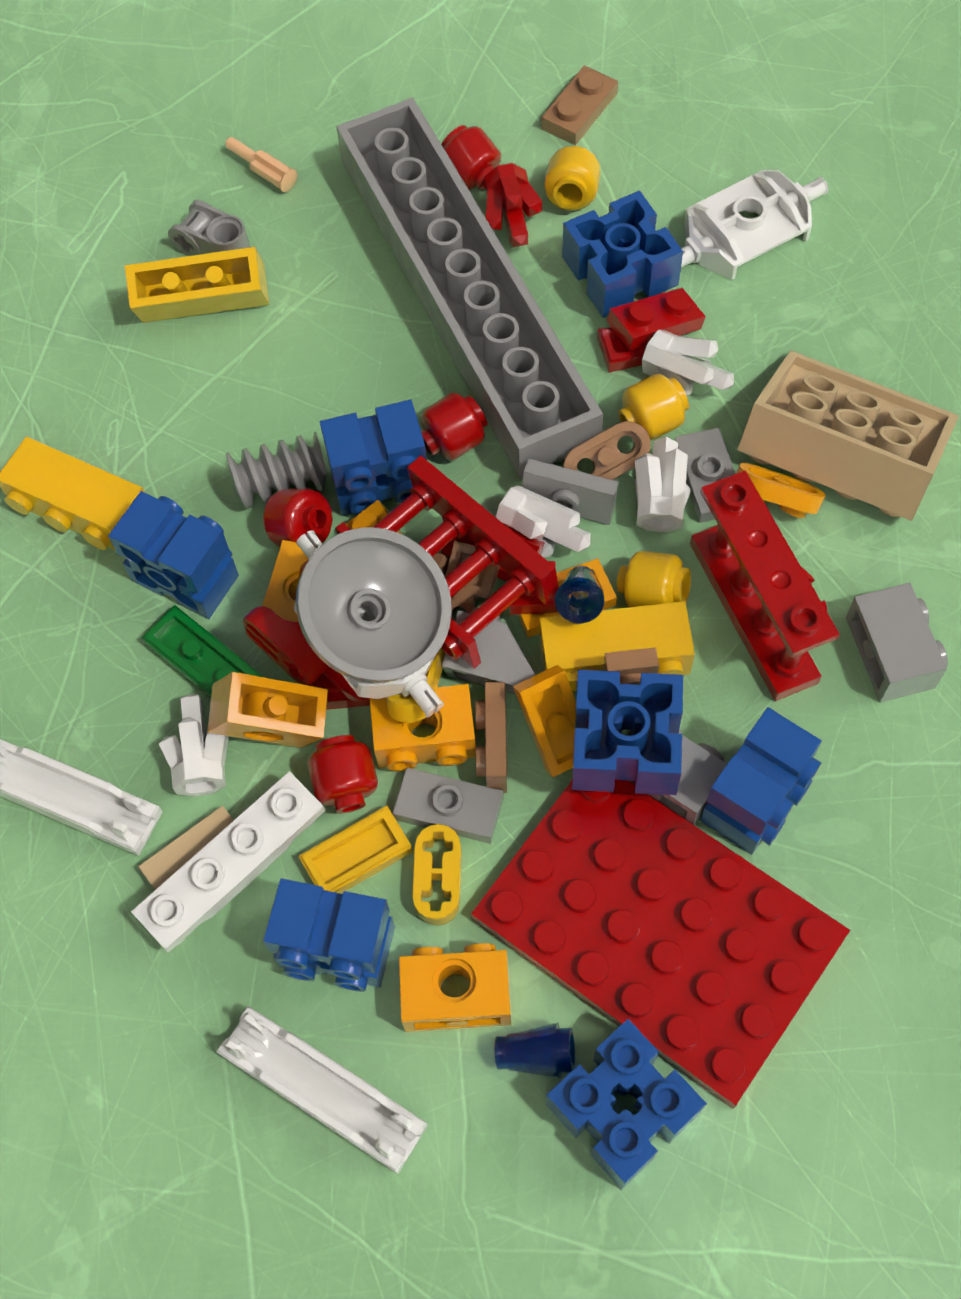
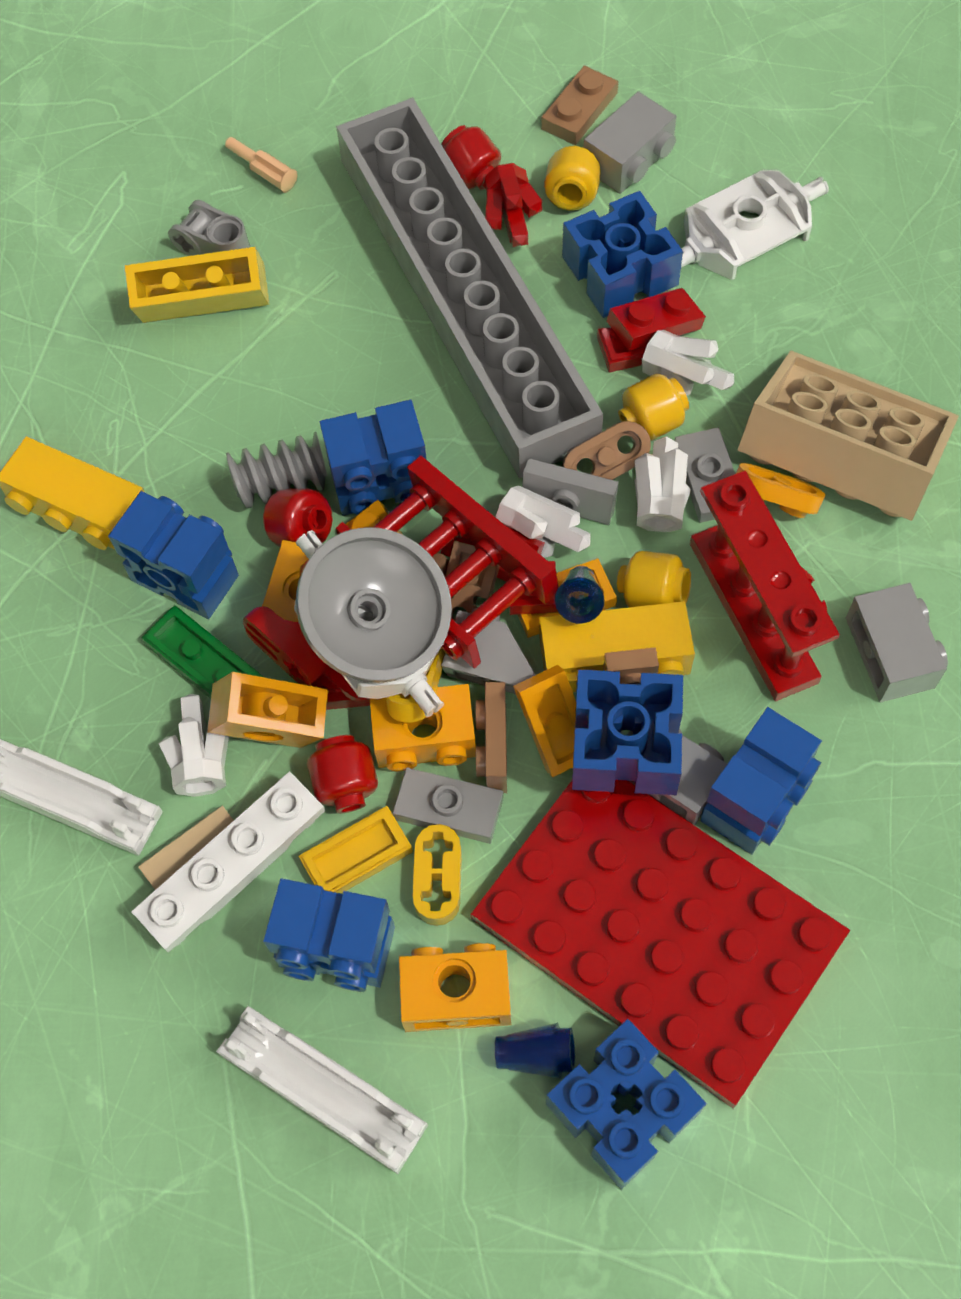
(453, 426): red head -> none
(632, 141): none -> light grey brick

